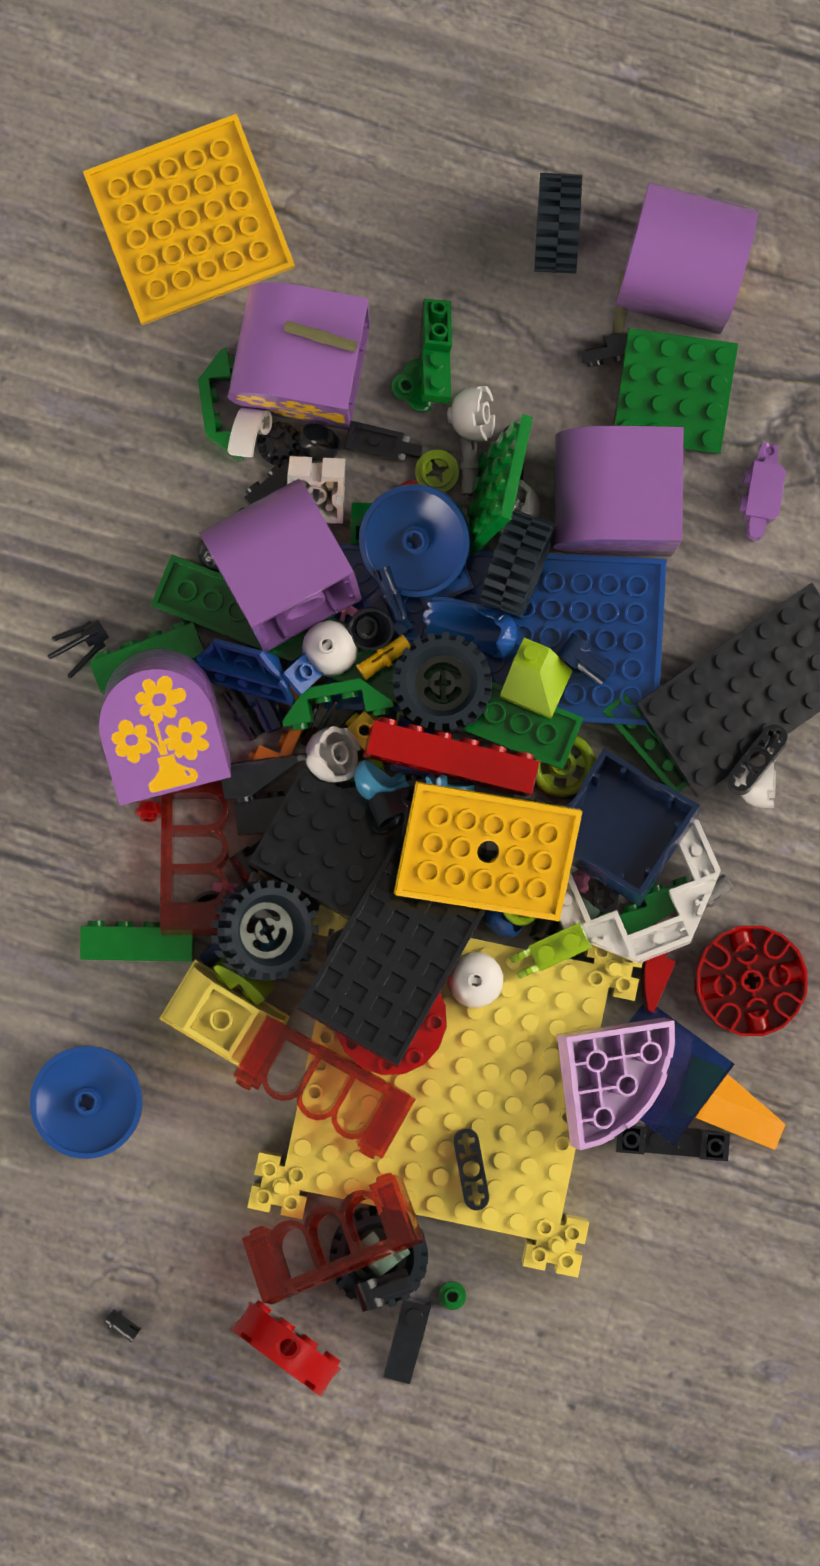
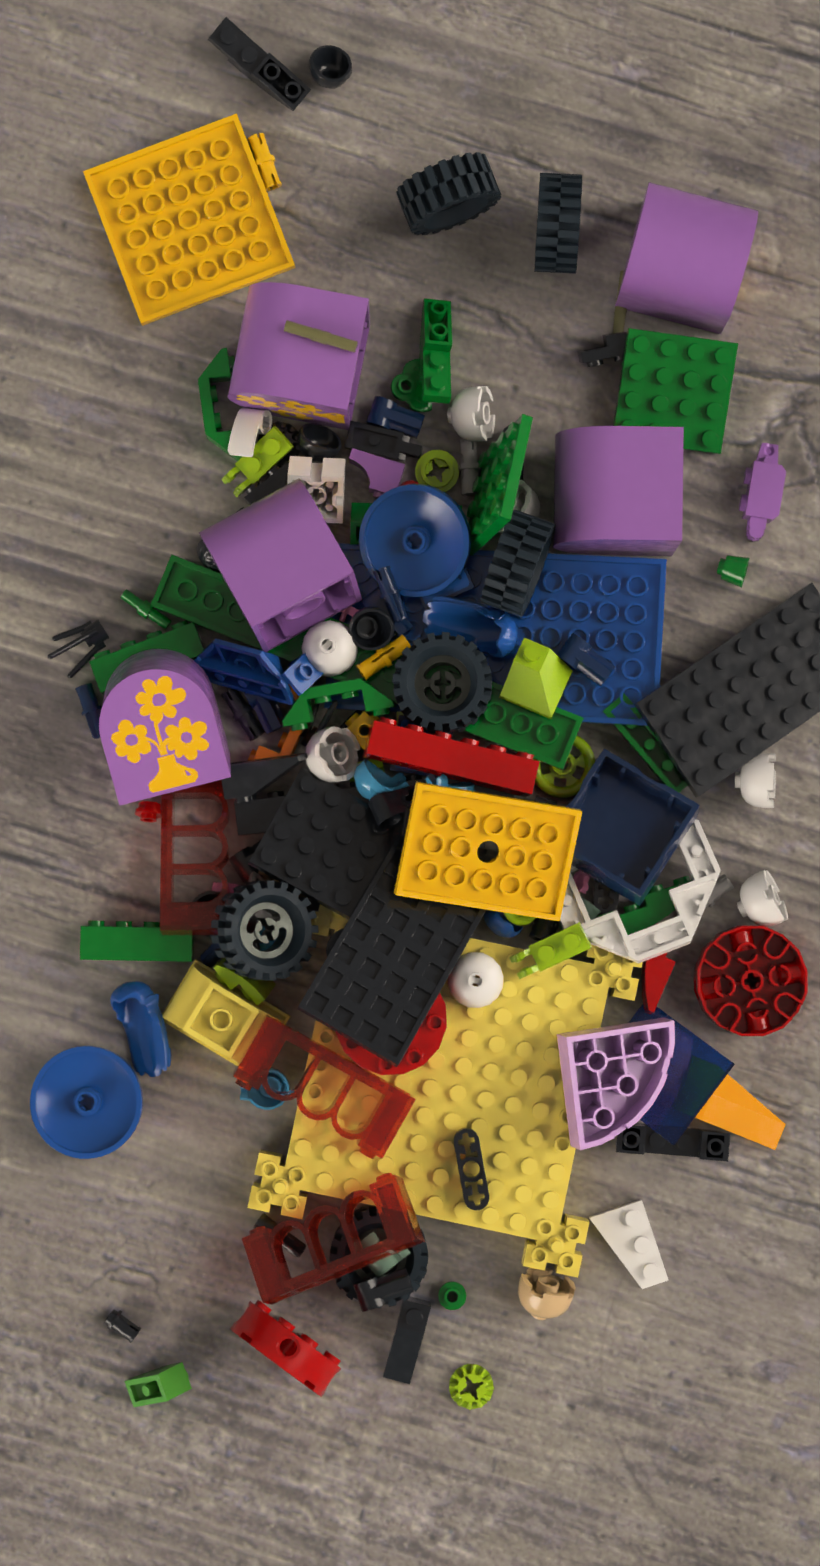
(90, 708): none -> dark blue axle
(144, 1027): none -> blue hair
(145, 609): none -> green bar
(158, 1385): none -> bright green slope
(258, 65): none -> black slope
(260, 1098): none -> dark azure piece
(264, 161): none -> yellow pin
(266, 455): none -> lime hinge
(290, 1242): none -> black axle
(330, 66): none -> black piece
(381, 472): none -> medium lavender arch
(389, 415): none -> dark blue piece
(448, 193): none -> black wheel
(476, 1374): none -> lime gear
(545, 1294): none -> tan cylinder
(633, 1241): none -> white wing
(733, 569): none -> green hat
(761, 900): none -> white cylinder
(776, 748): black beam -> none

